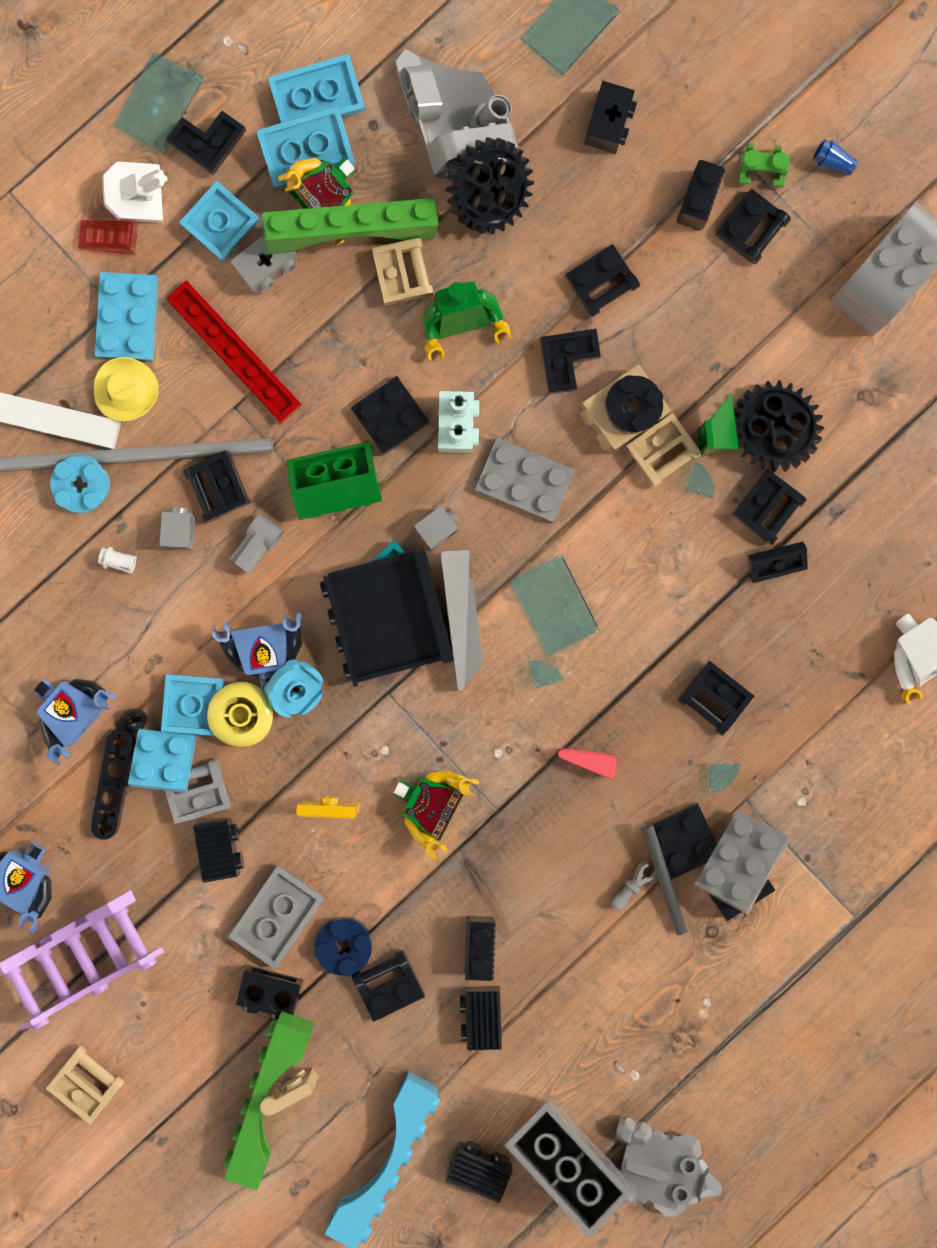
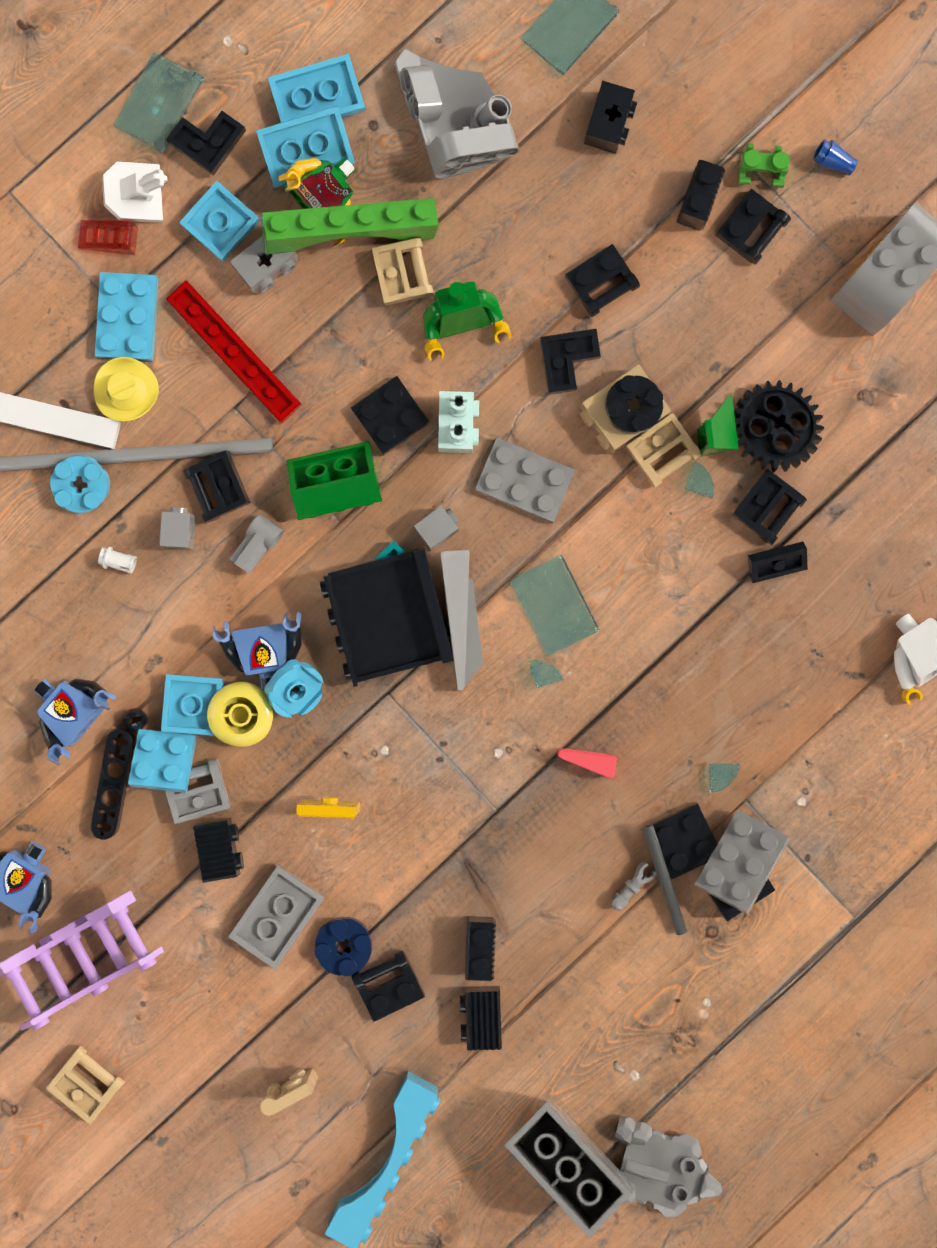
(252, 1151): bright green arch -> none
(270, 984): black brick -> none
(432, 806): torso -> none
(479, 1171): black brick -> none
(489, 185): black gear -> none
(721, 690): black plate -> none

